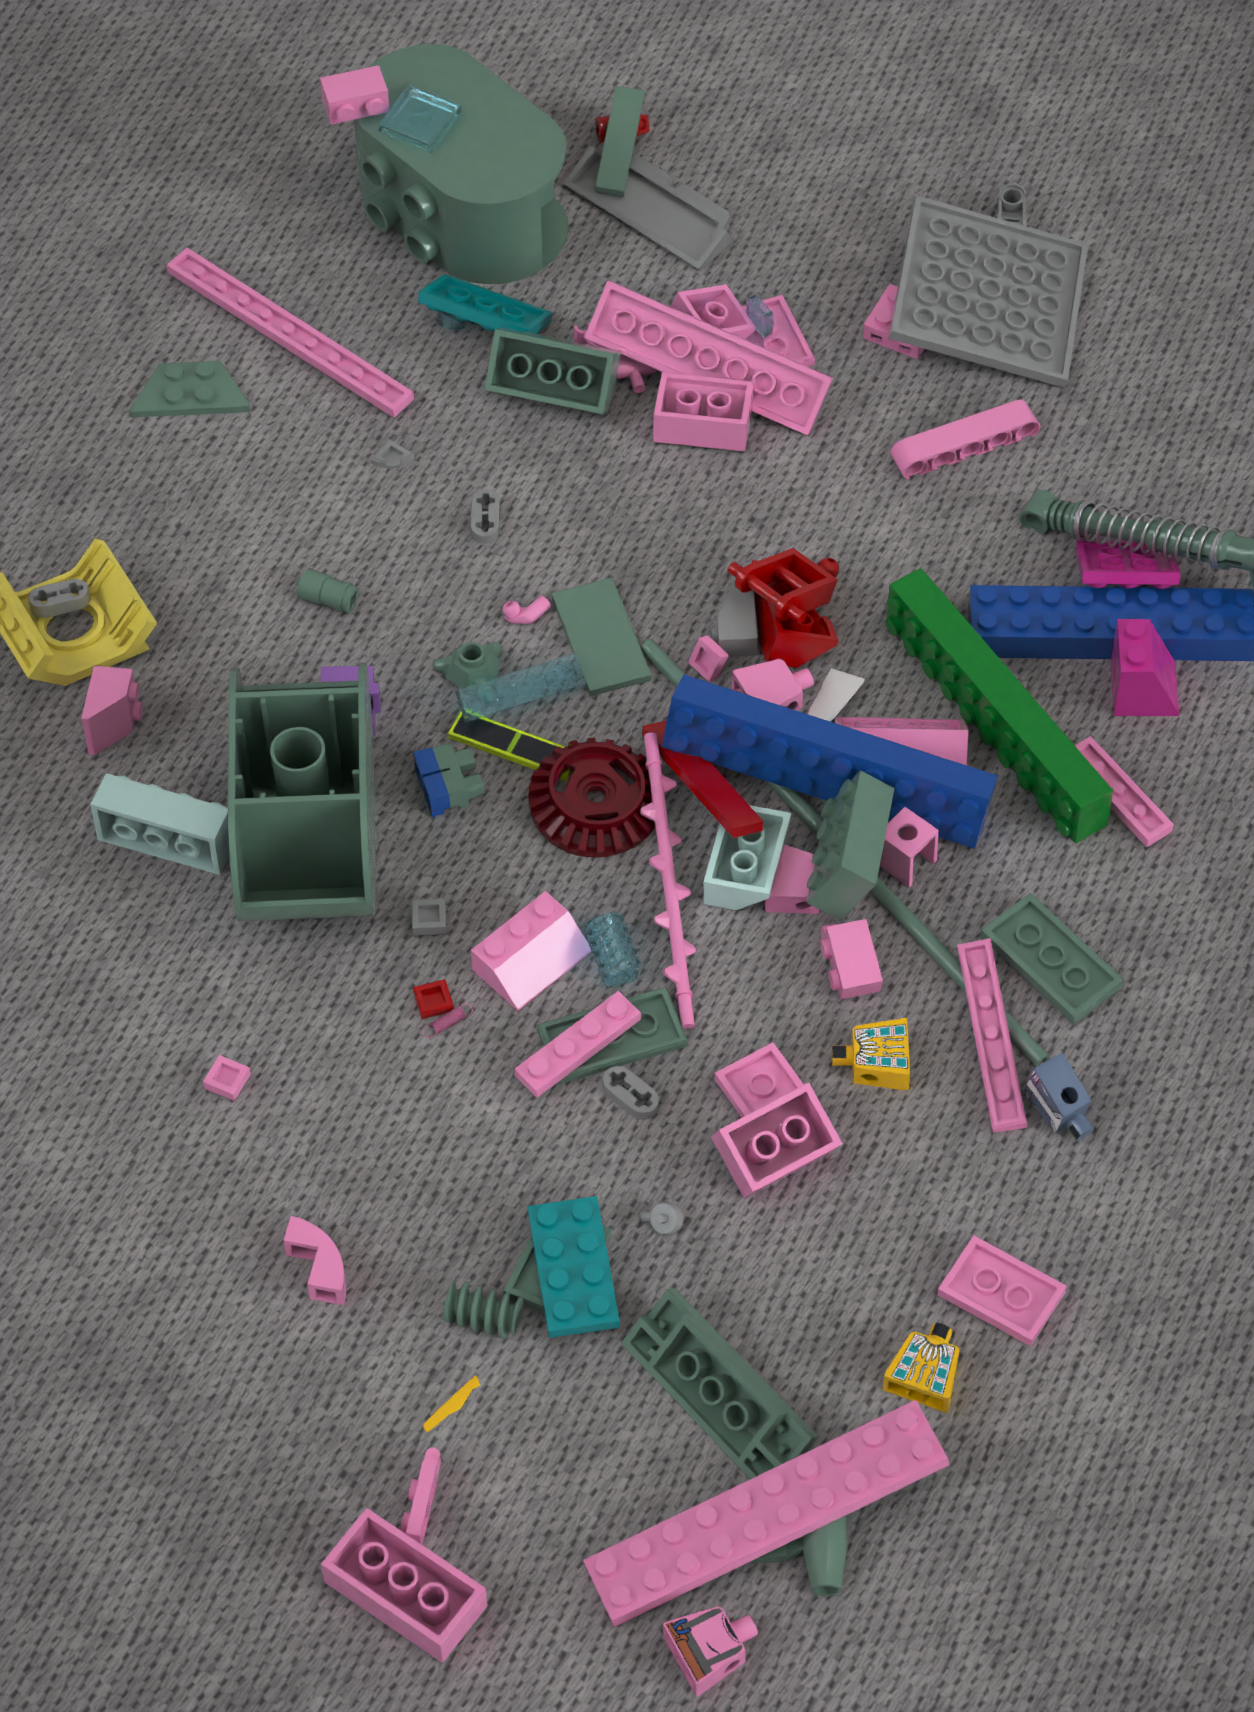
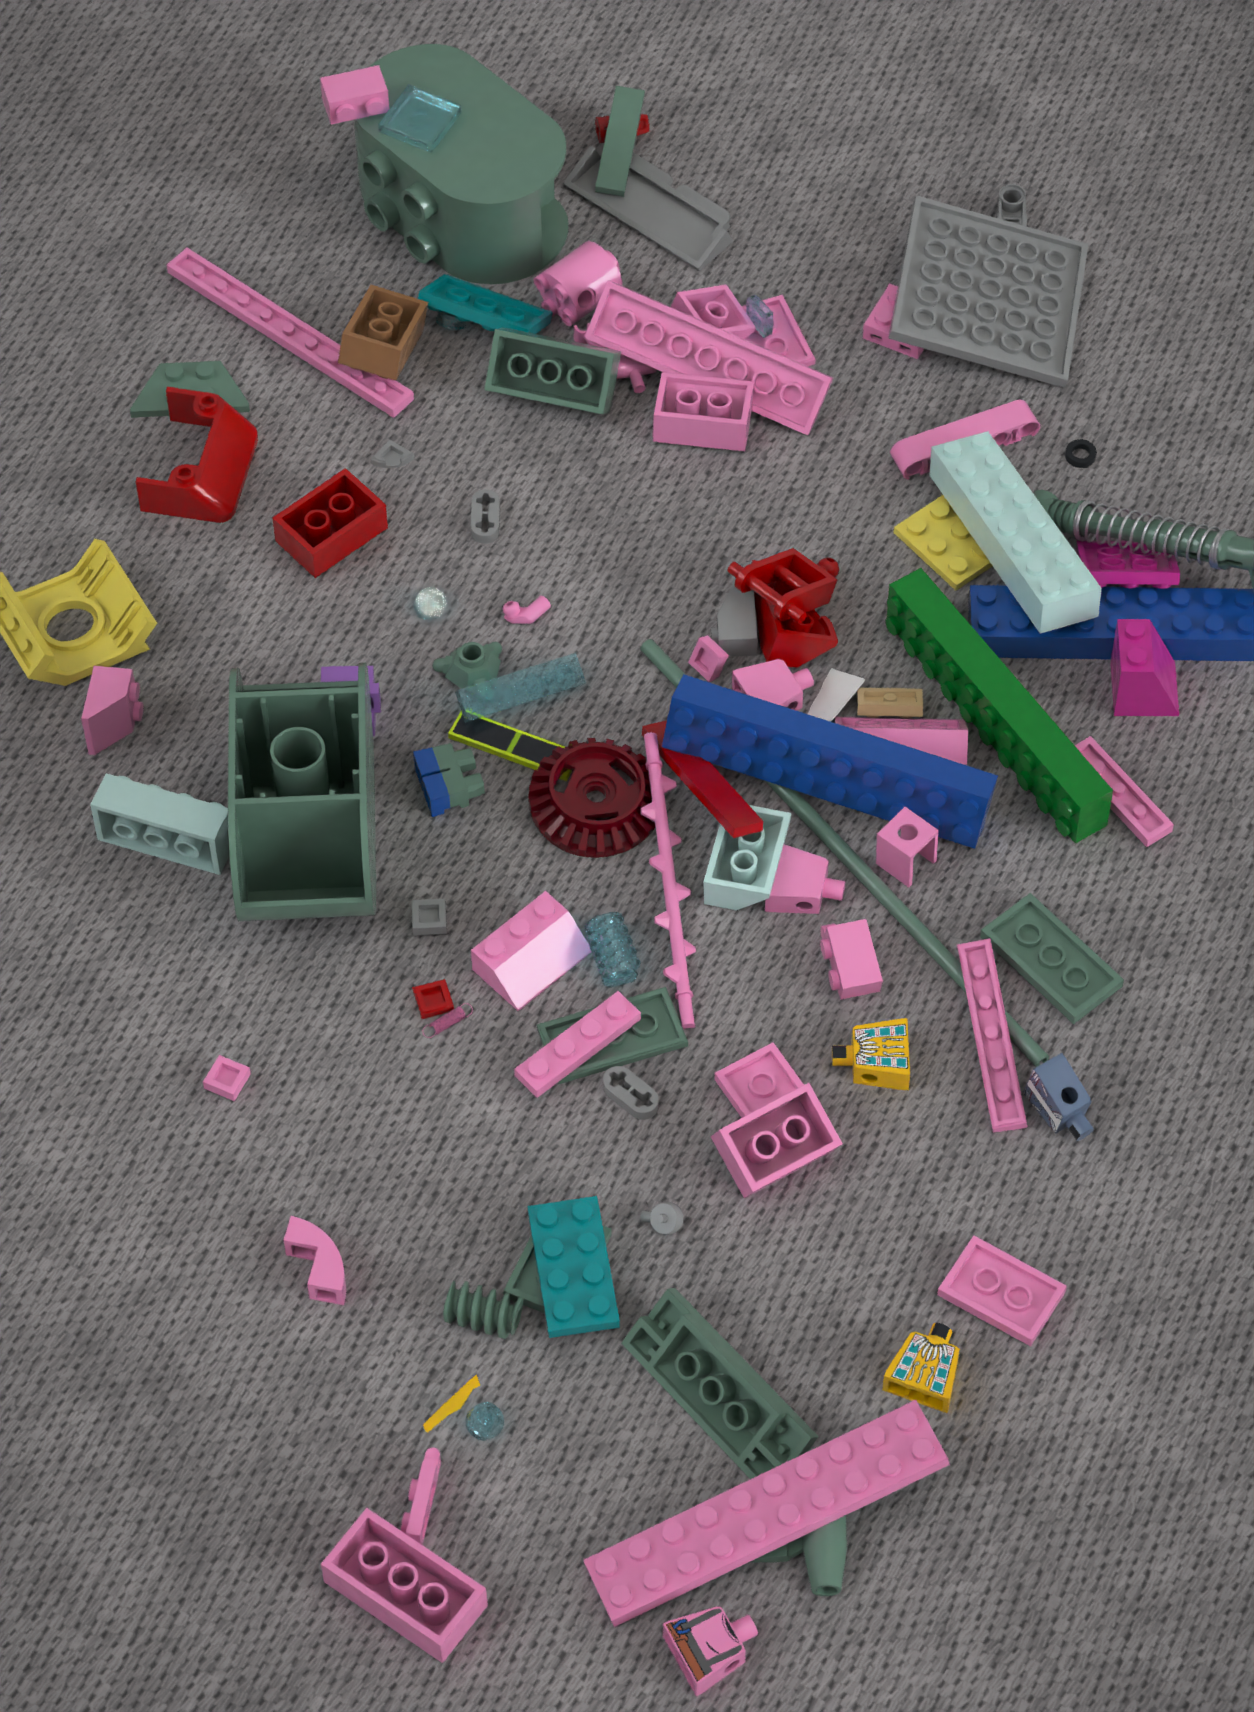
(59, 598): light grey beam -> none
(215, 485): none -> red windscreen
(327, 591): sand green piece -> none
(330, 522): none -> red brick
(382, 332): none -> medium nougat brick
(430, 603): none -> clear light blue tile
(484, 1421): none -> clear light blue tile
(577, 282): none -> bright pink cylinder
(601, 636): sand green tile -> none
(849, 845): sand green brick -> none
(890, 702): none -> tan plate
(943, 543): none -> light yellow plate
(1015, 532): none -> light aqua brick
(1080, 462): none -> black piece

